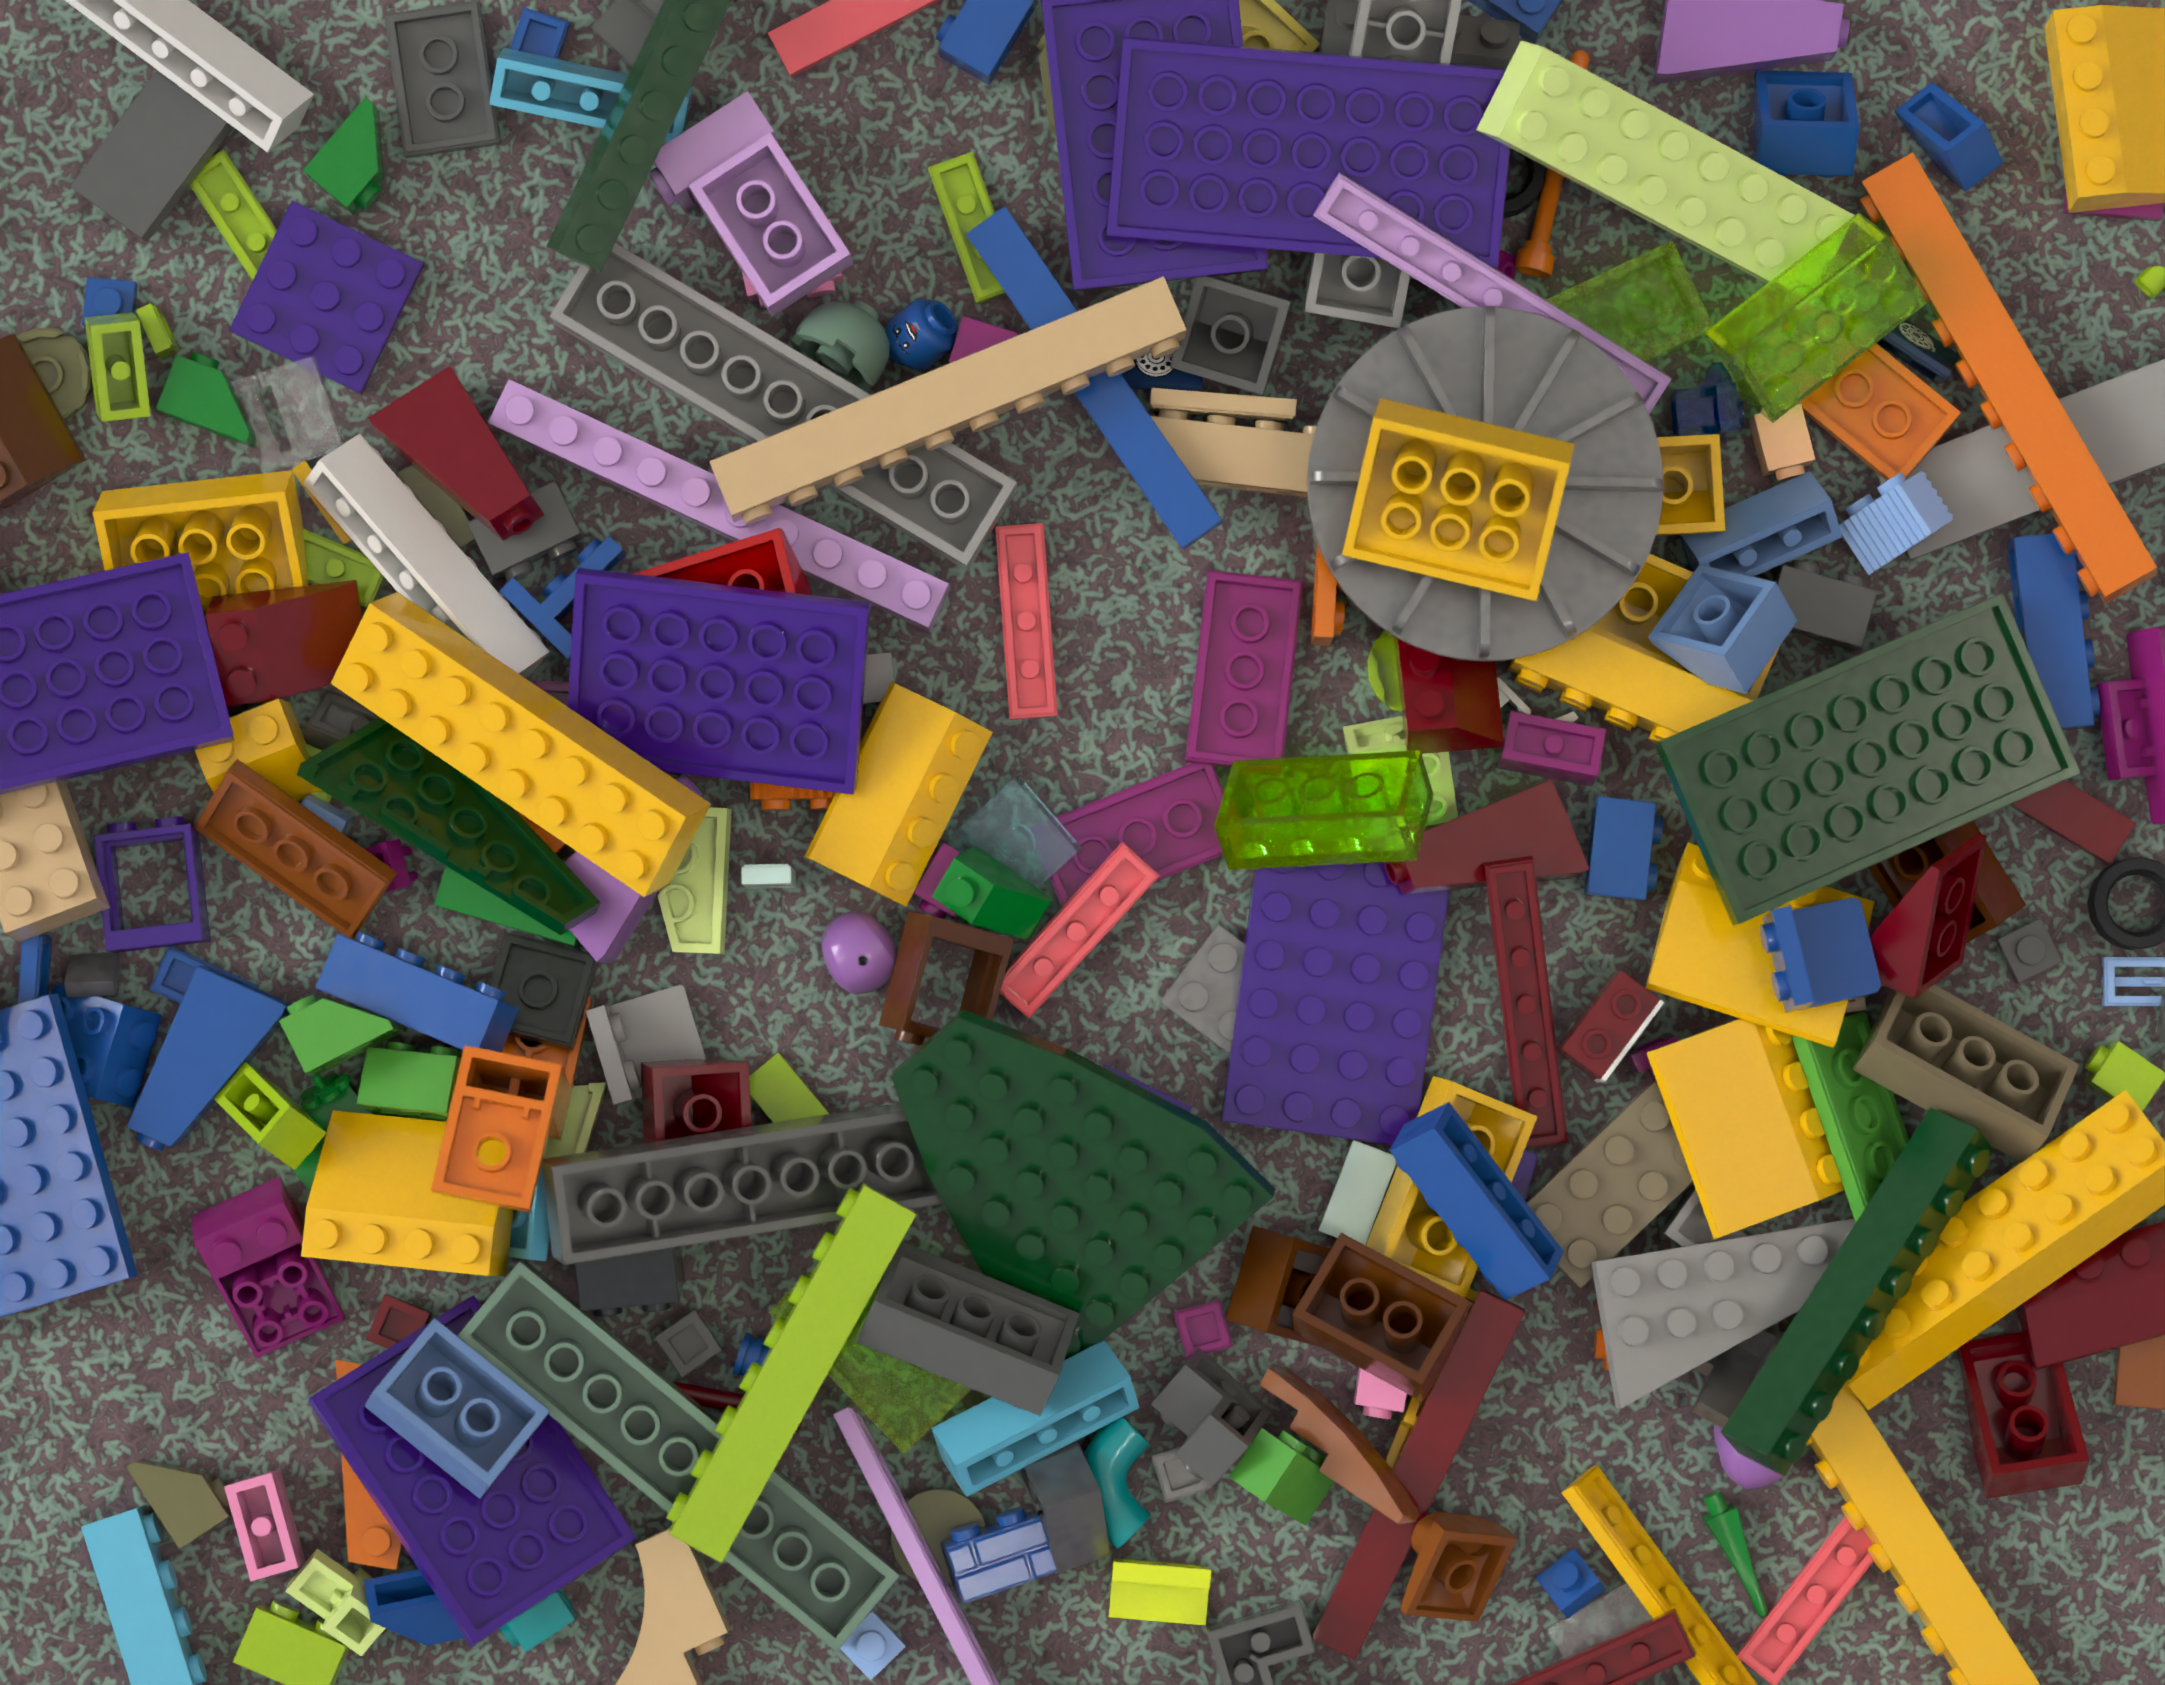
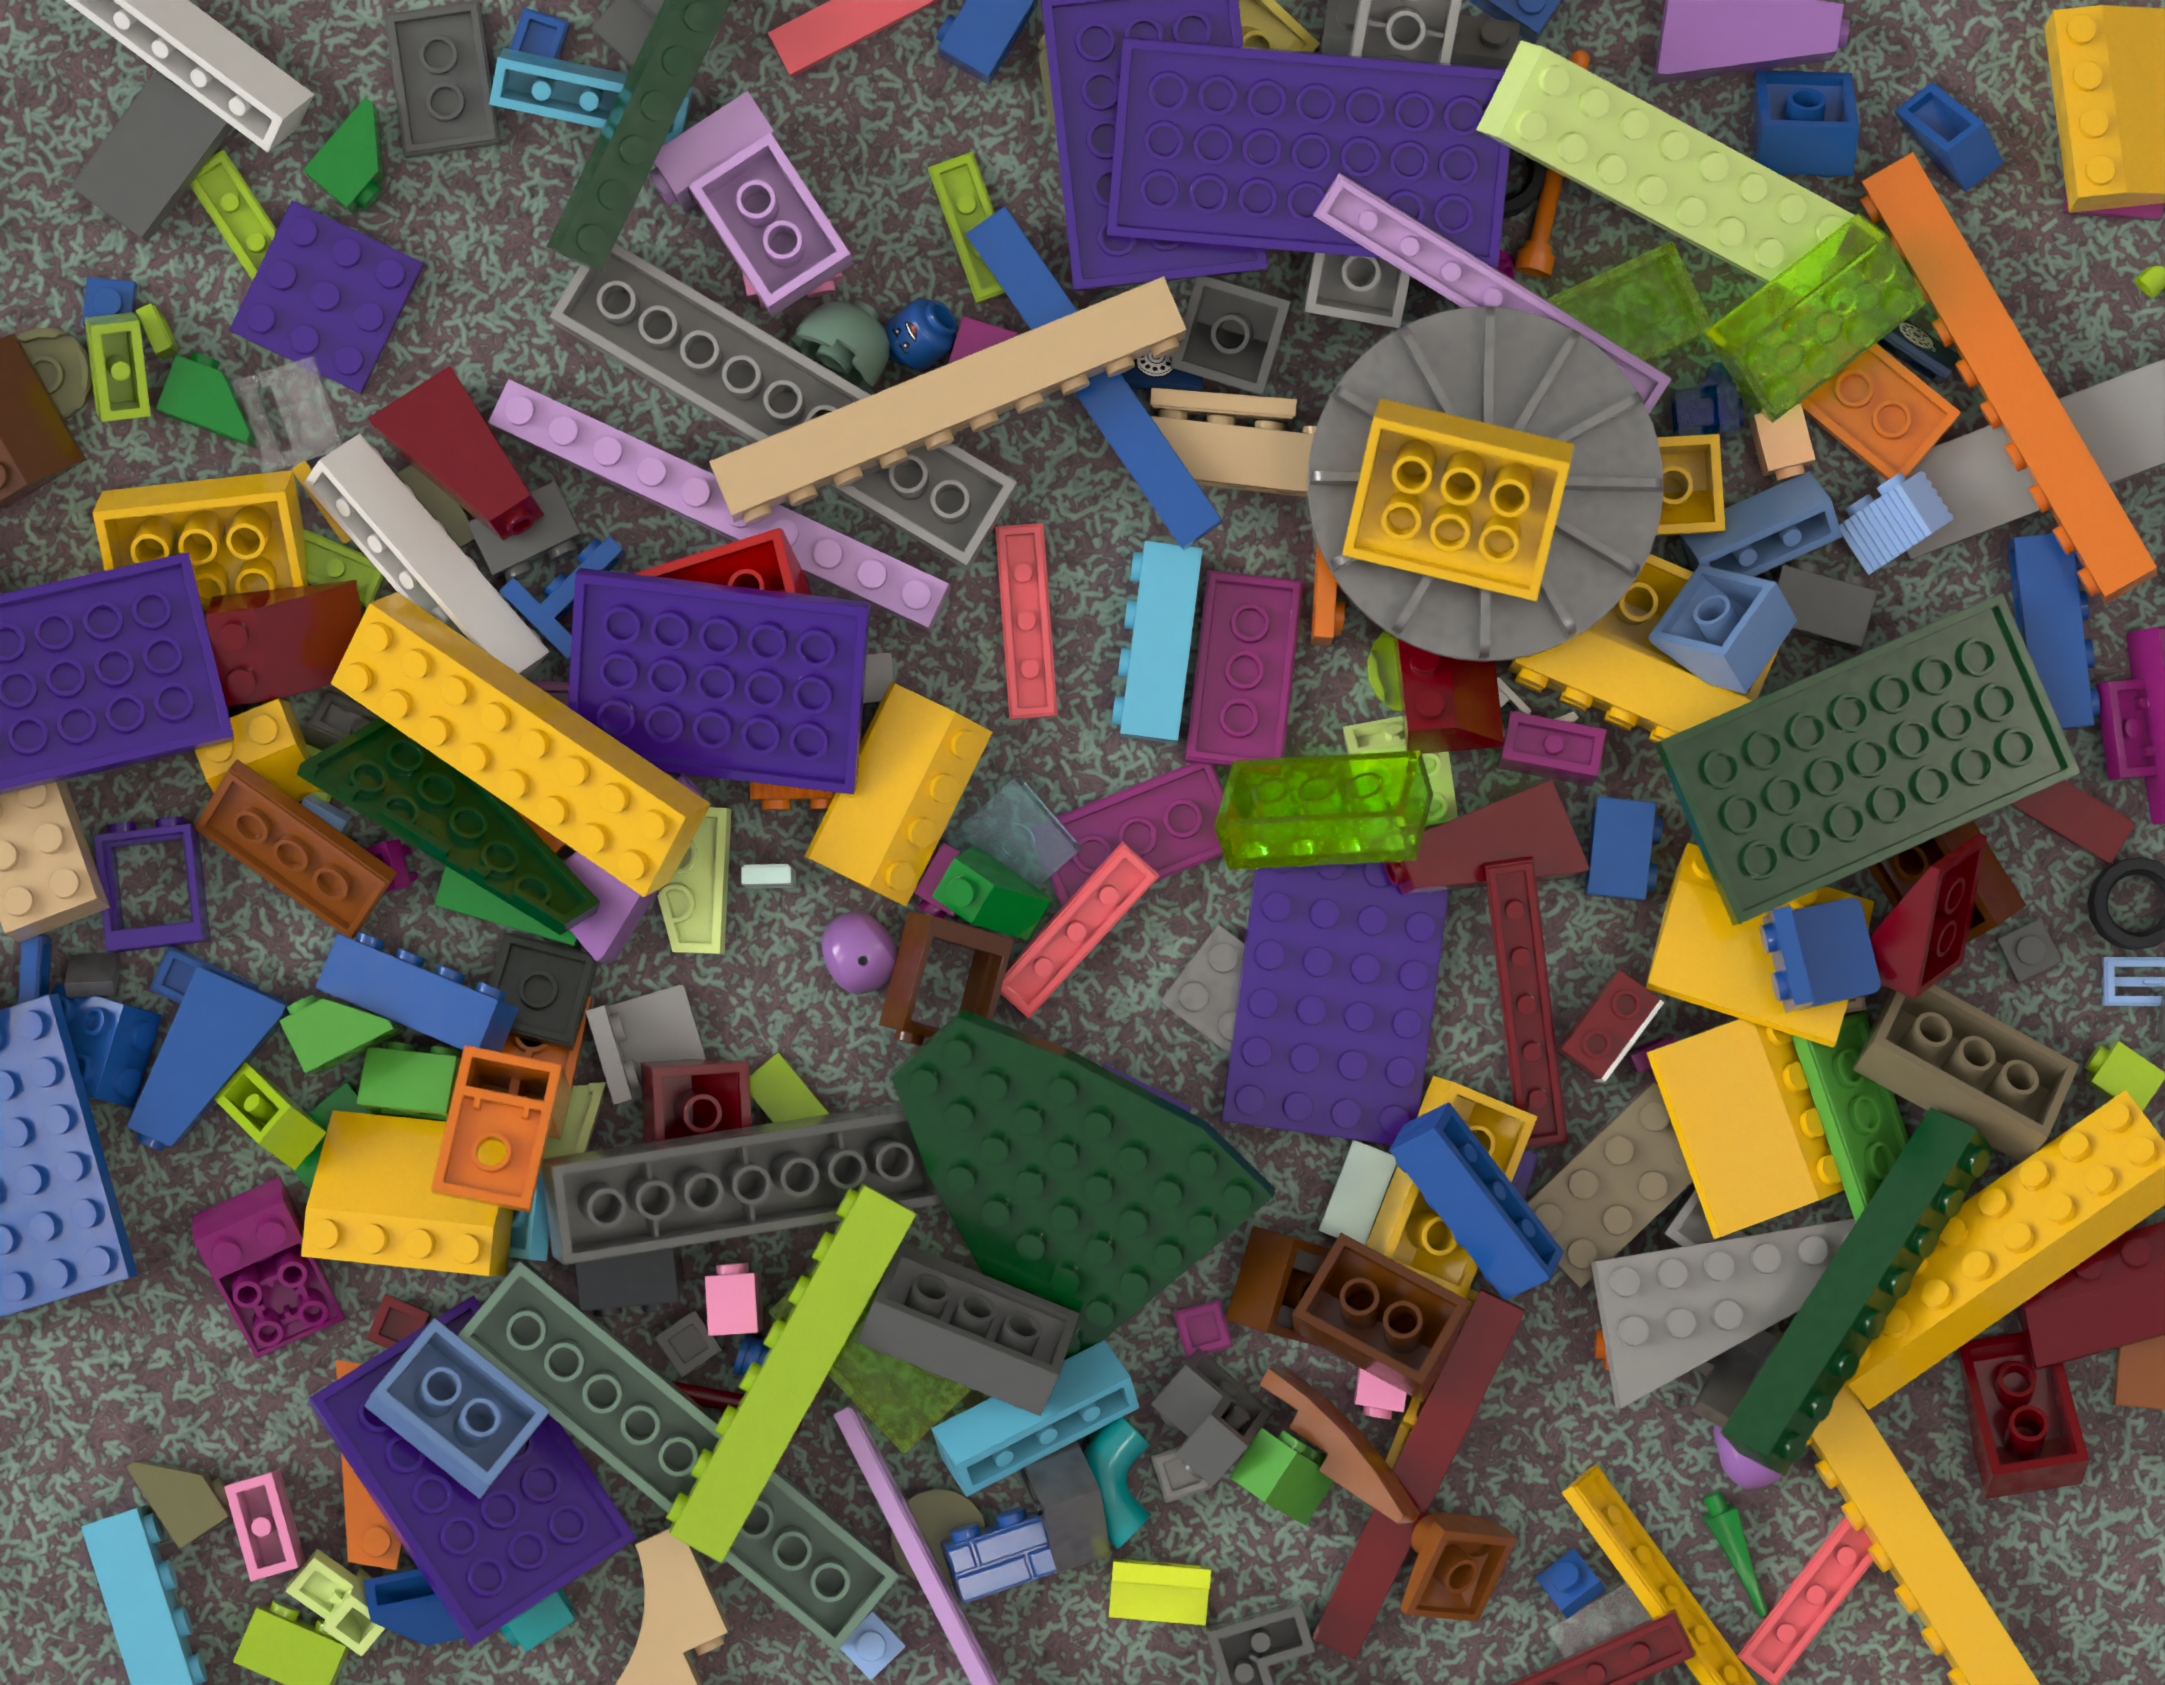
(324, 1090): green plant -> none
(734, 1300): none -> bright pink brick
(1160, 642): none -> medium azure brick

